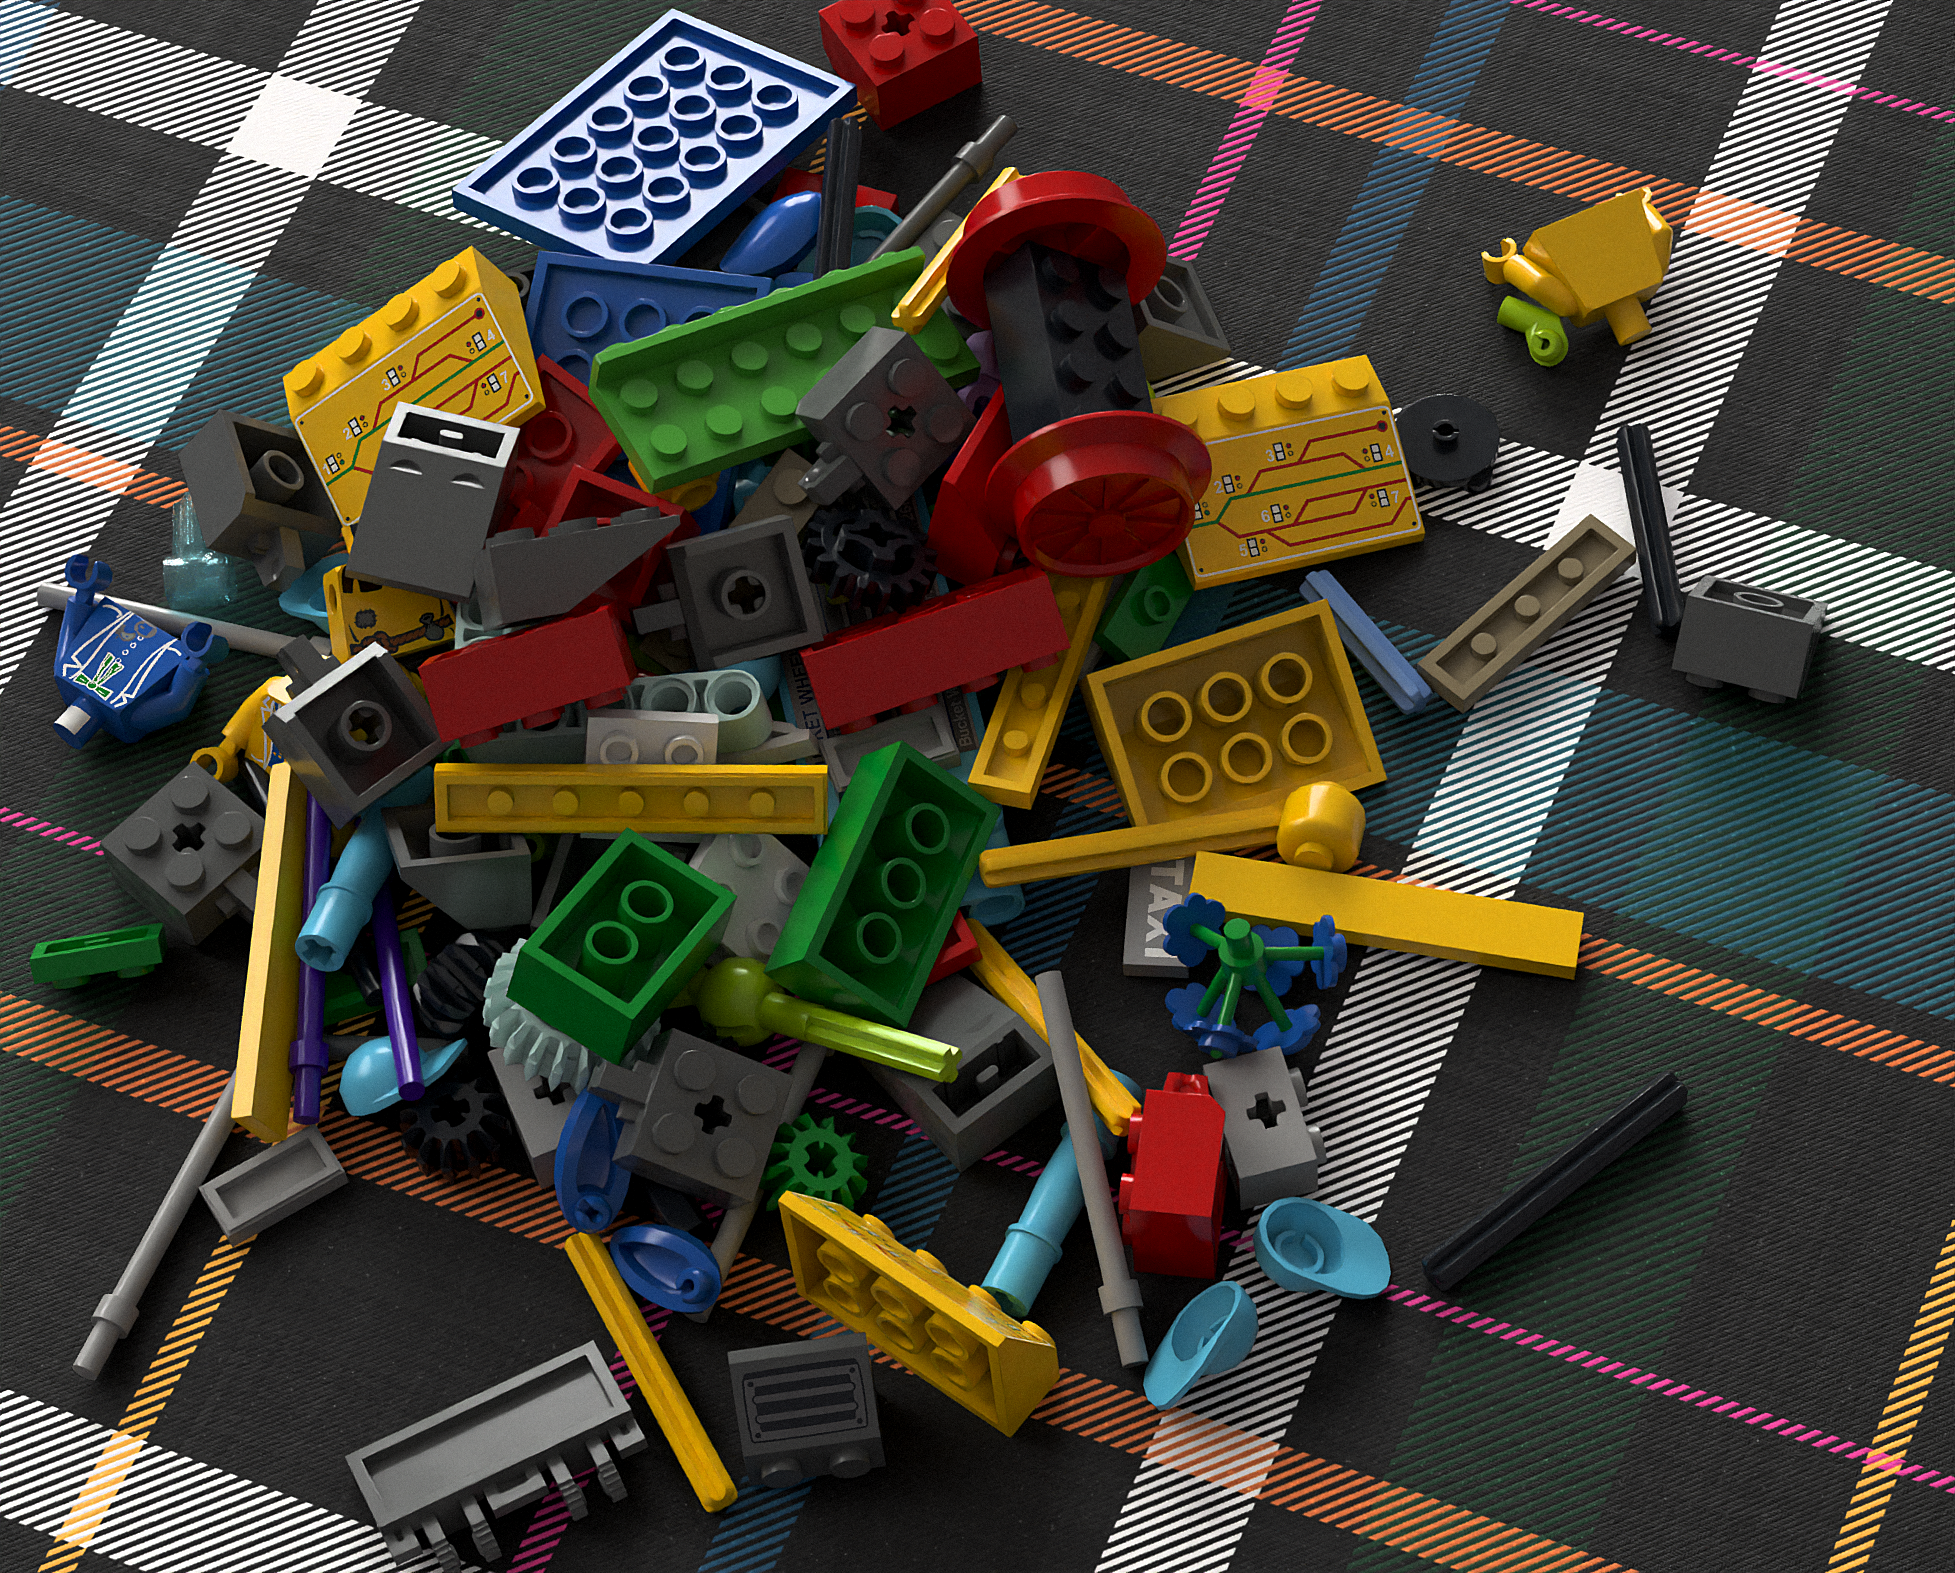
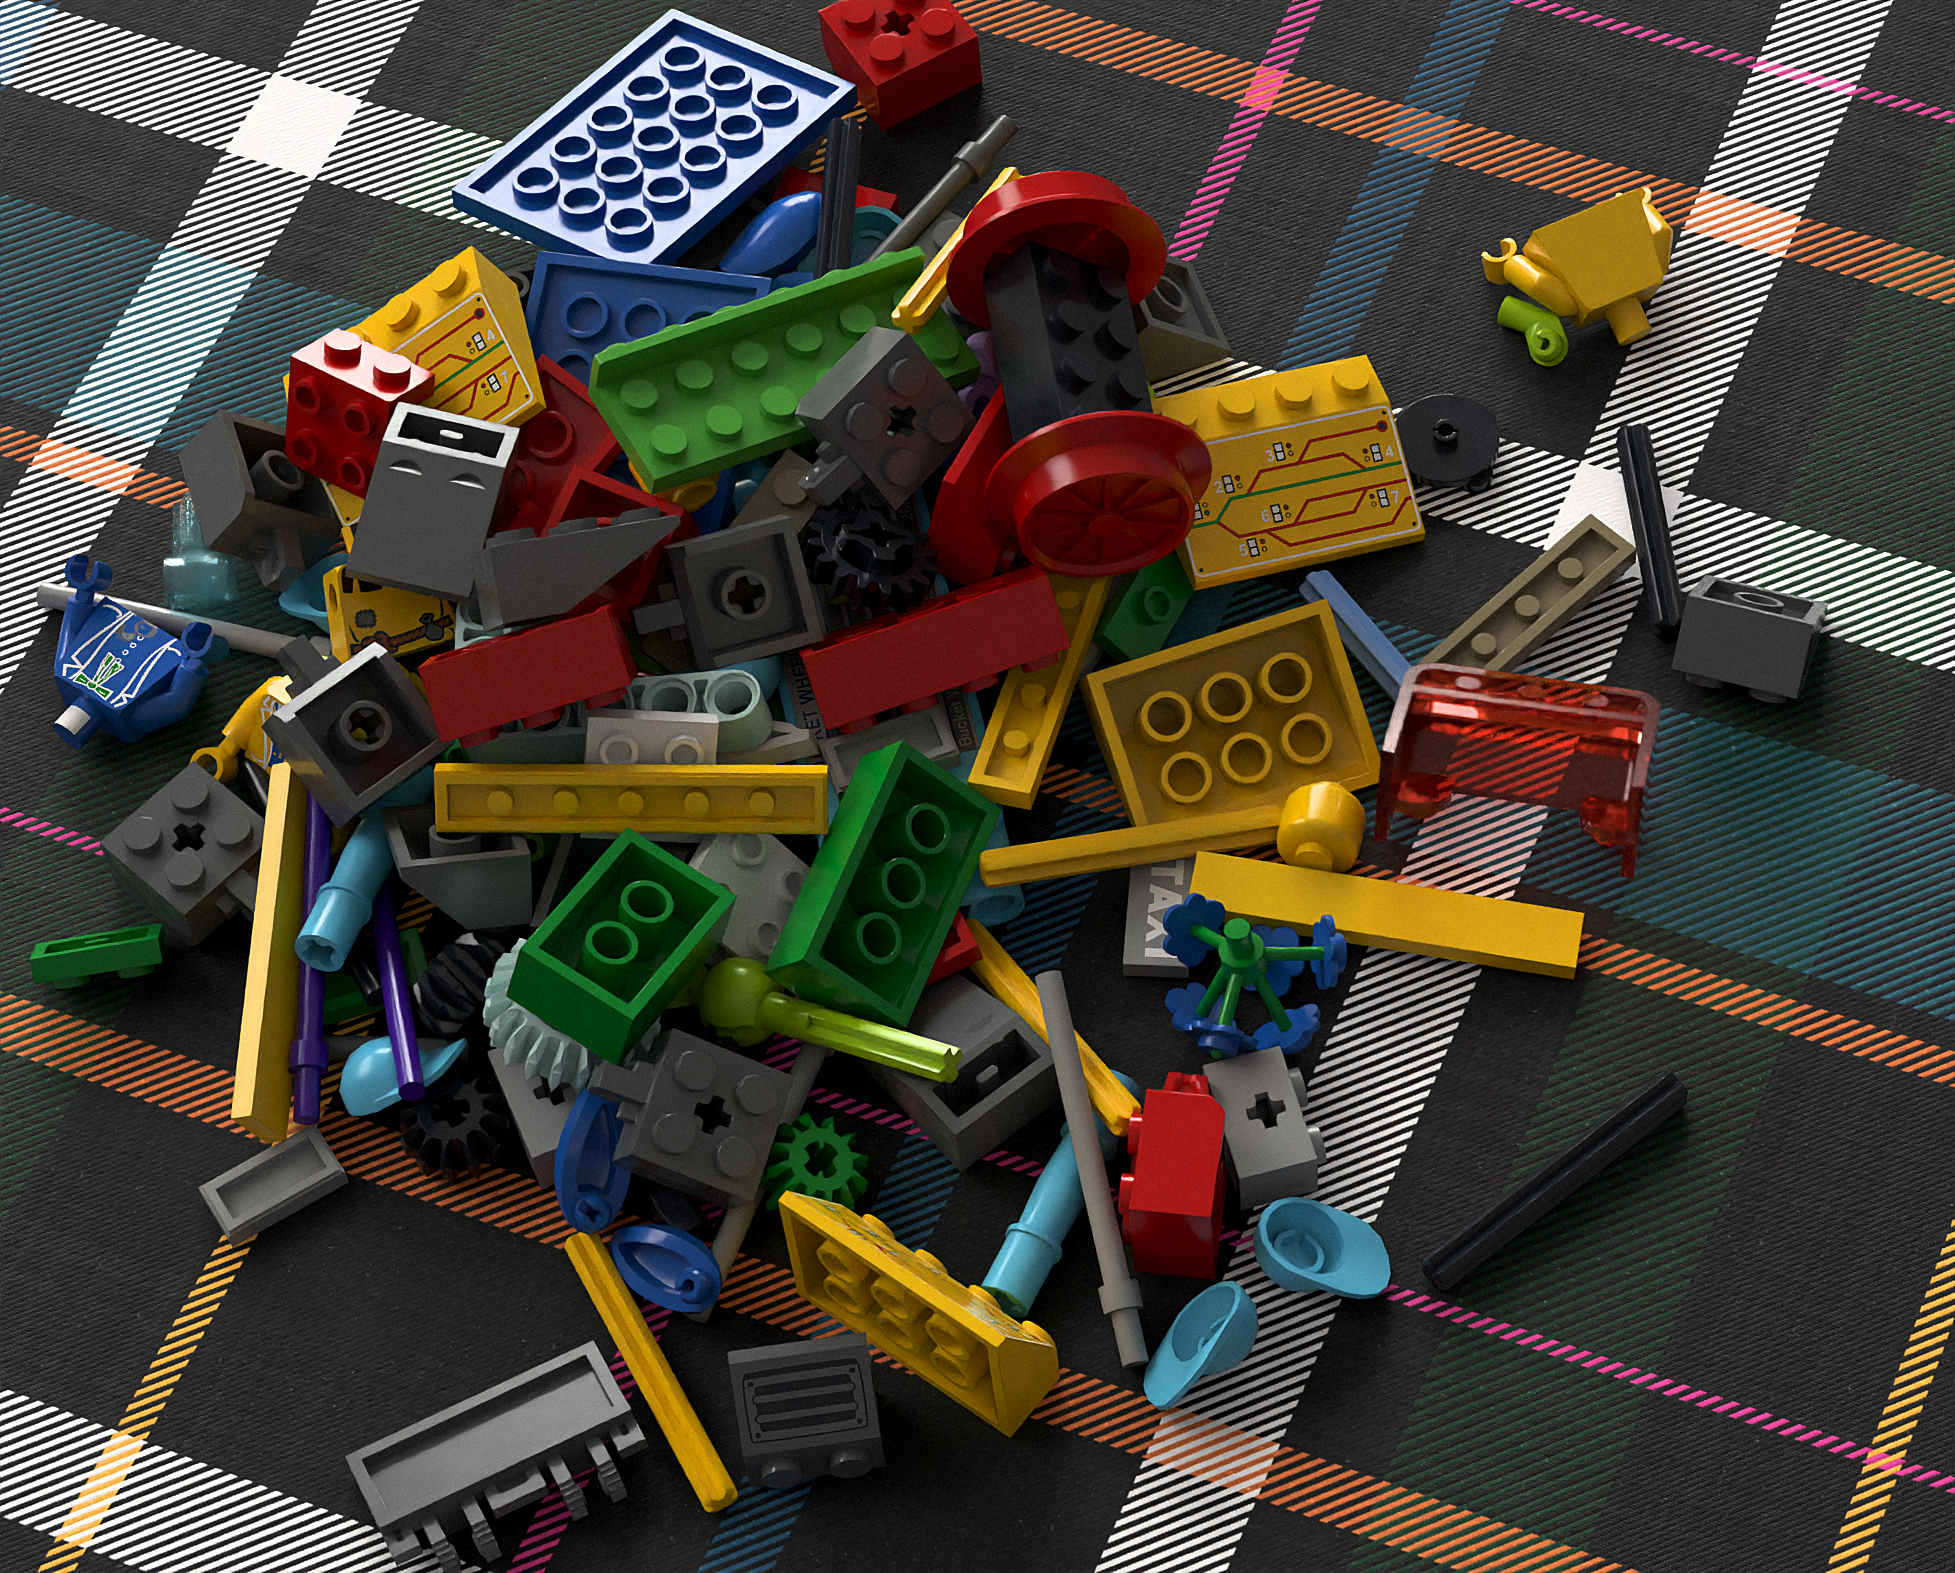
(118, 1310): light grey bar -> none
(342, 405): none -> red bracket
(1521, 744): none -> clear red windscreen

